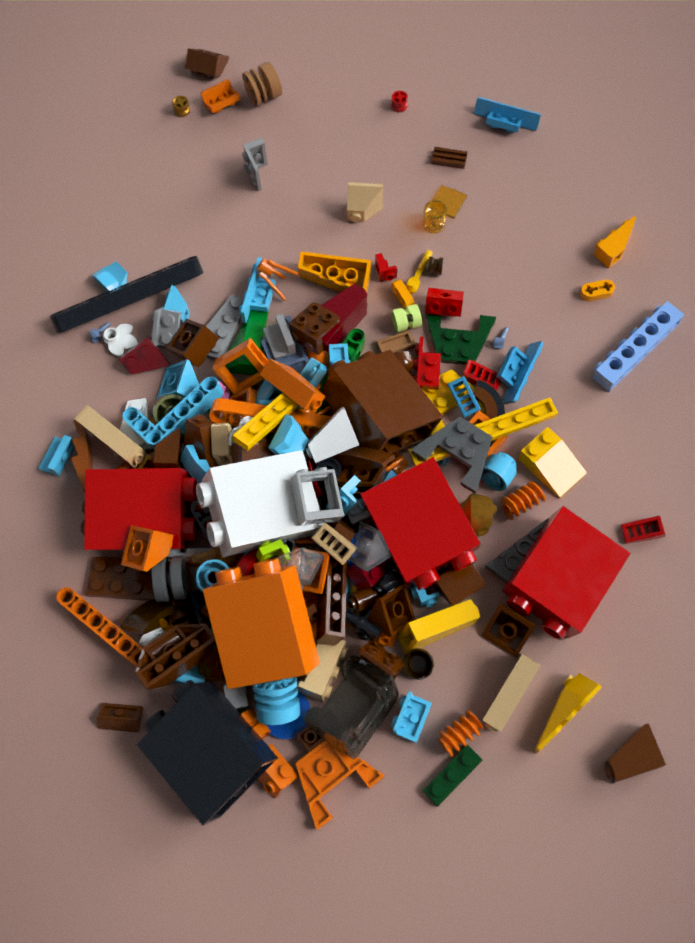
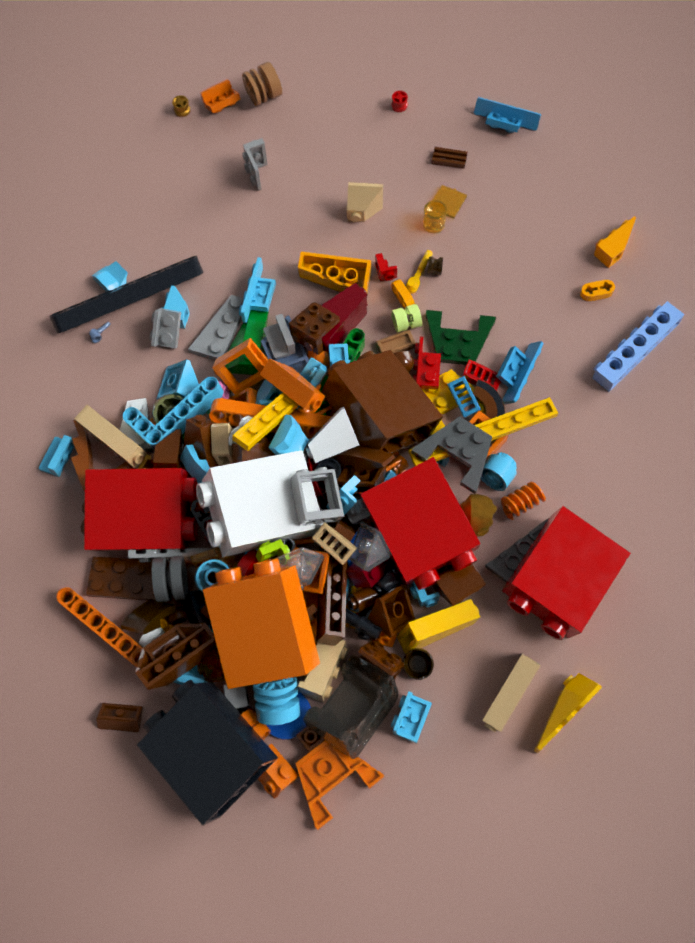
(122, 339): white plate -> none
(143, 358): dark red wing -> none
(146, 548): orange slope -> none
(193, 342): reddish brown slope -> none
(205, 62): reddish brown slope -> none
(267, 267): orange plant -> none
(444, 302): red brick -> none
(452, 775): dark green plate -> none
(461, 731): orange piece -> none
(499, 342): sand blue hand -> none
(508, 630): reddish brown slope -> none
(552, 462): slope -> none
(635, 756): reddish brown slope -> none
(648, 521): red slope -> none

